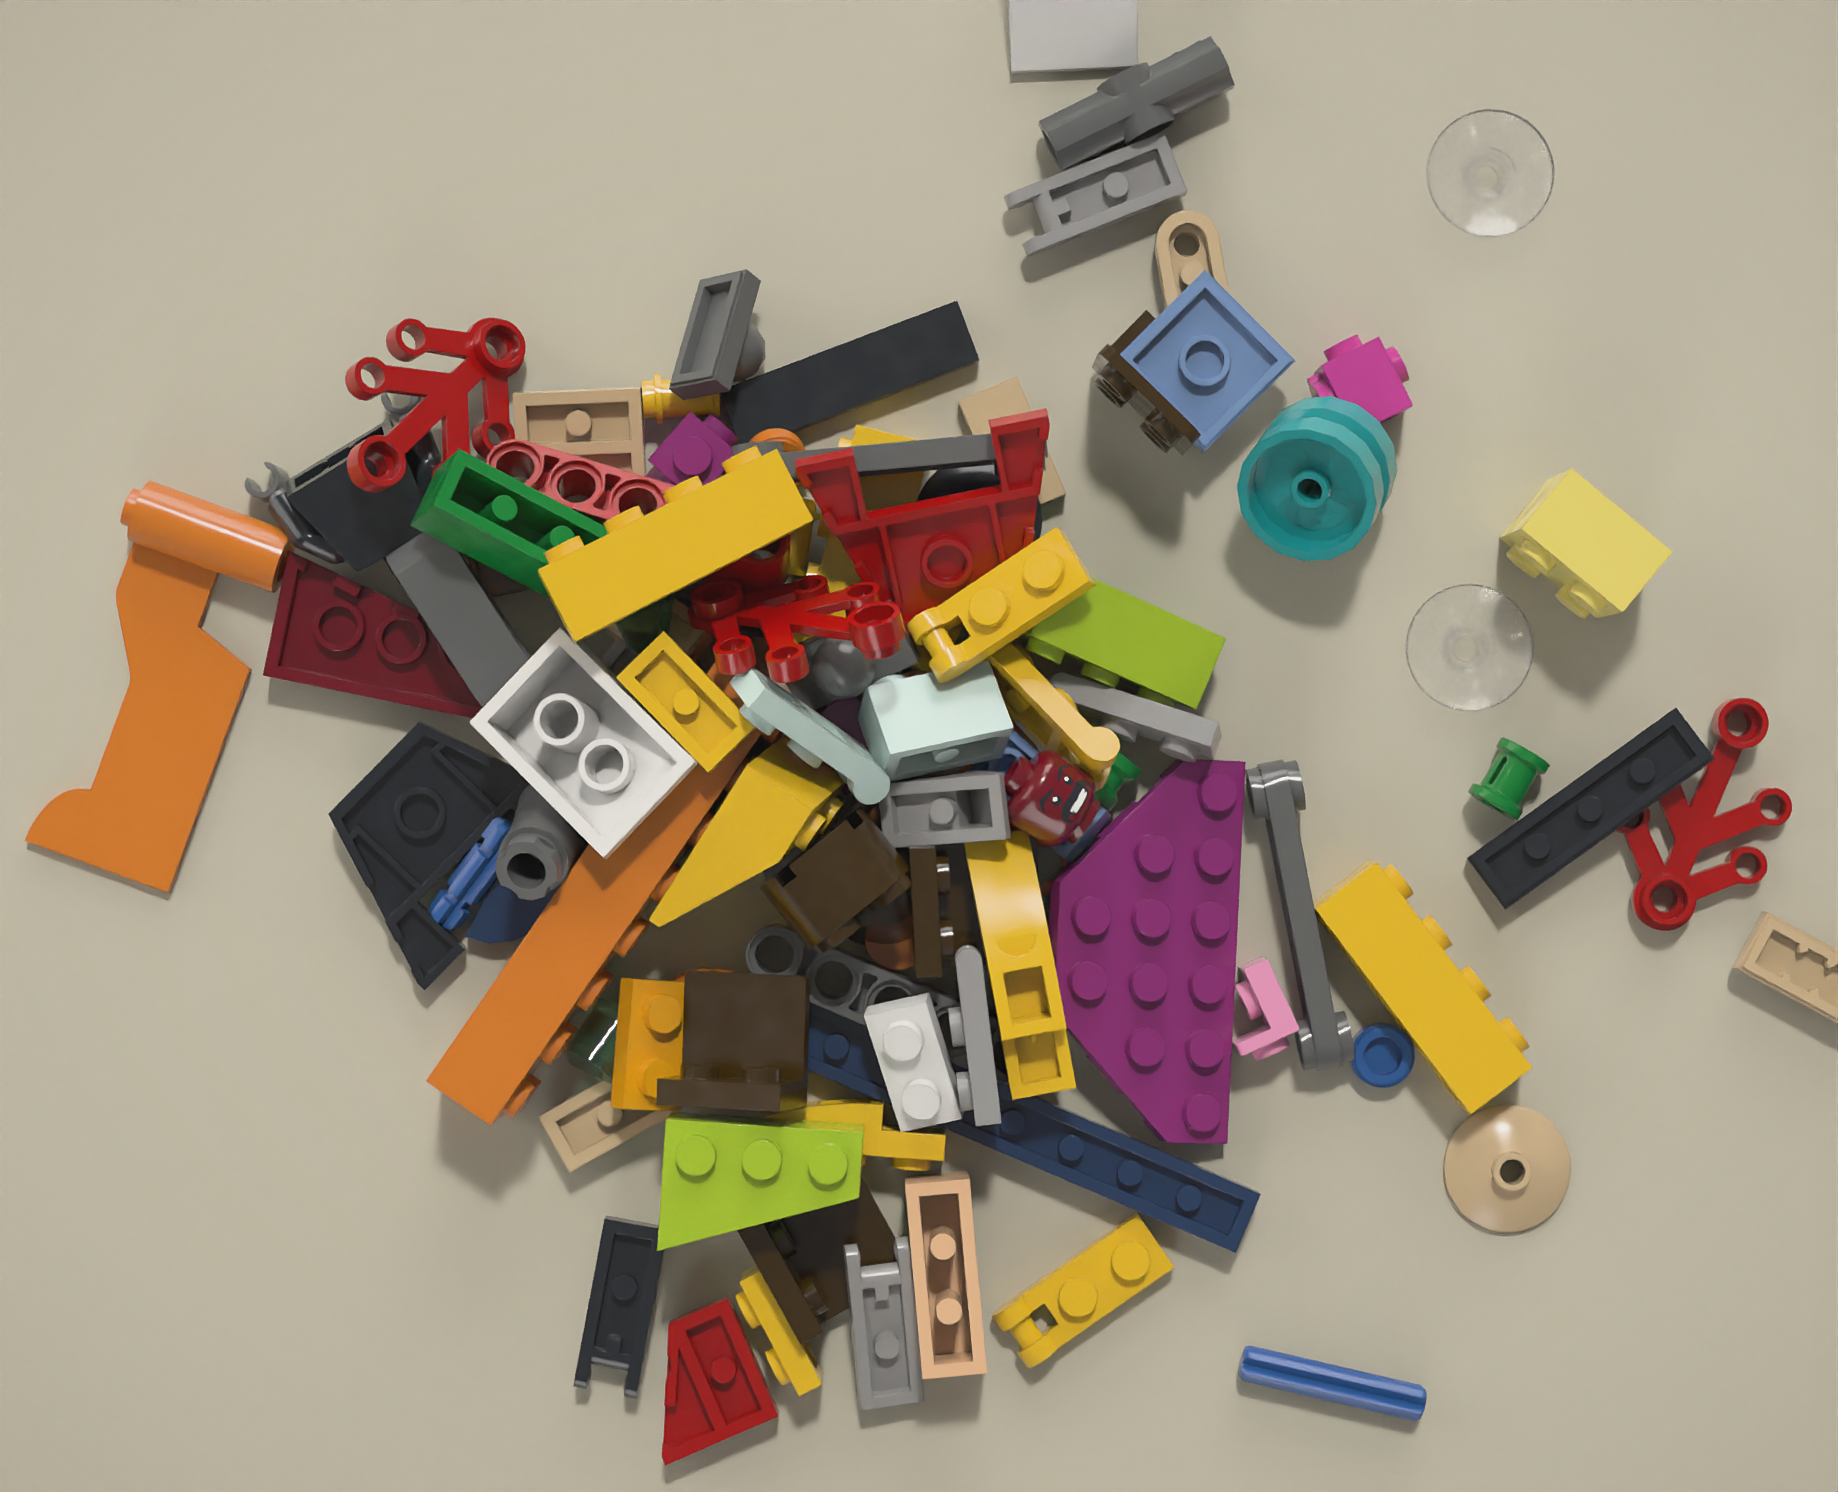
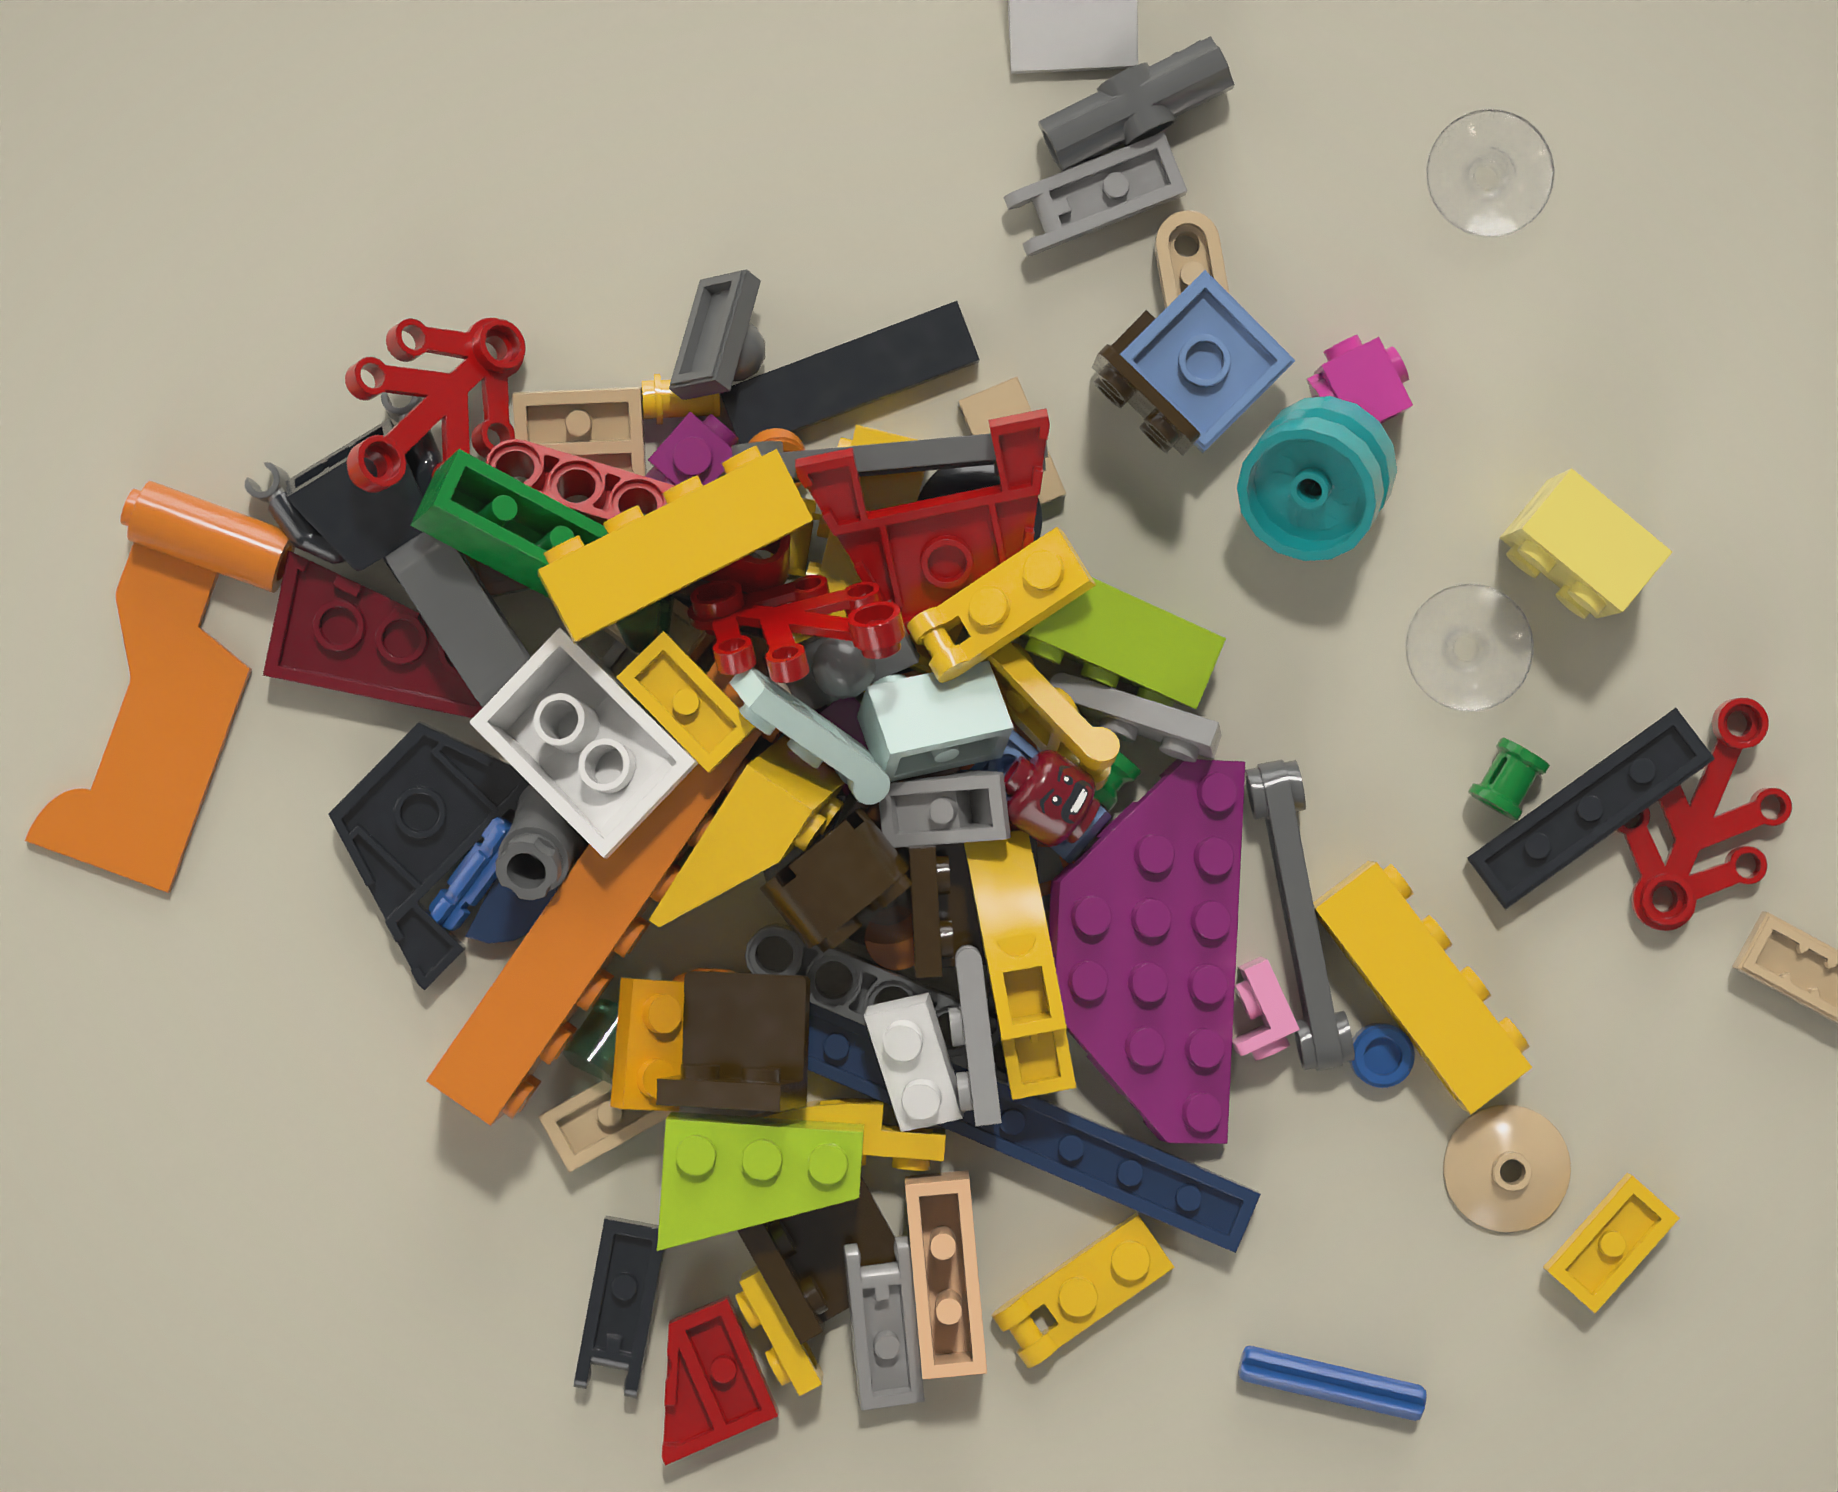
(1611, 1242): none -> yellow plate

